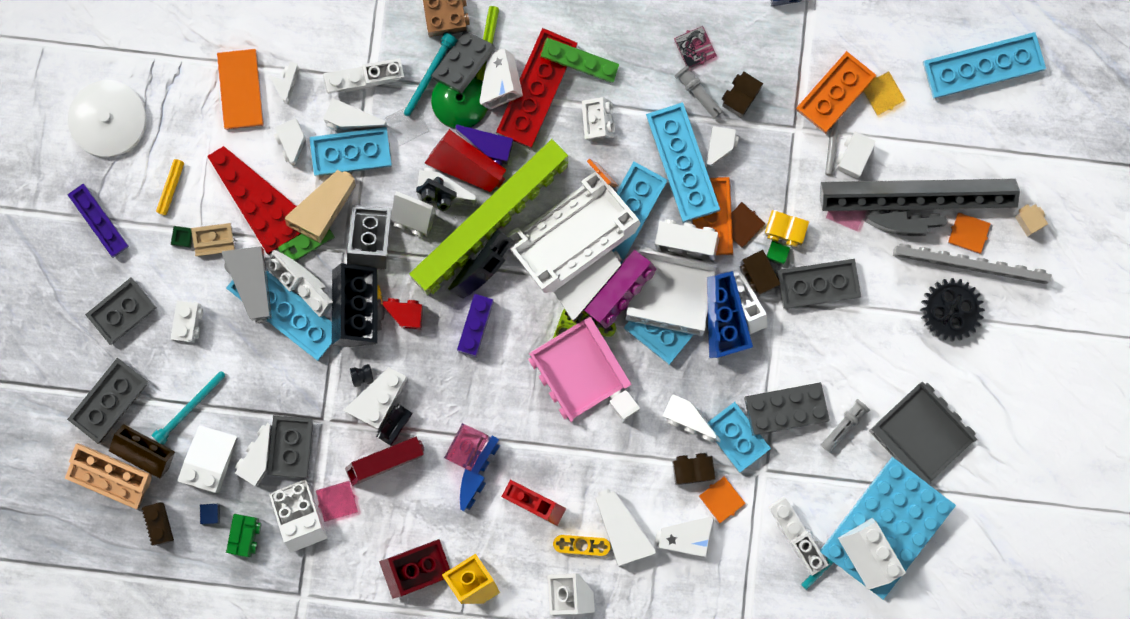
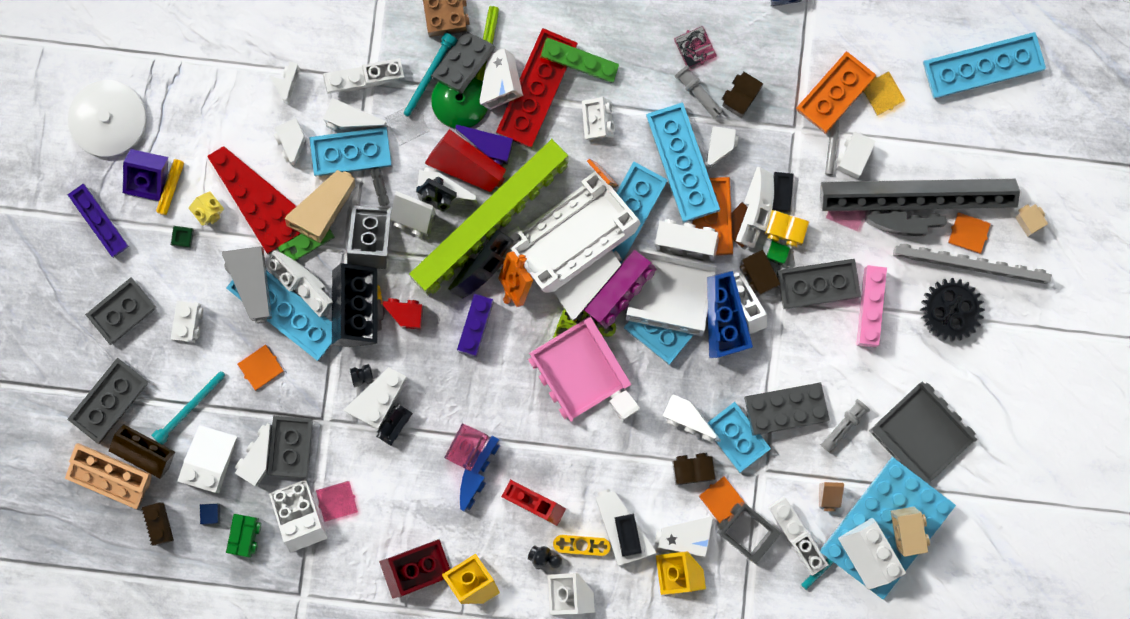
(144, 174): none -> dark purple slope
(206, 208): none -> light yellow brick
(212, 239): tan plate -> none
(240, 89): orange tile -> none
(260, 367): none -> orange piece
(379, 186): none -> dark grey axle
(384, 460): dark red slope -> none
(515, 279): none -> orange plate
(542, 555): none -> black animal
(628, 535): none -> black tile
(679, 573): none -> yellow slope
(760, 203): none -> white slope
(762, 546): none -> dark grey window
(782, 191): none -> black tile
(830, 495): none -> medium nougat slope
(871, 306): none -> bright pink brick
(909, 531): none -> tan brick

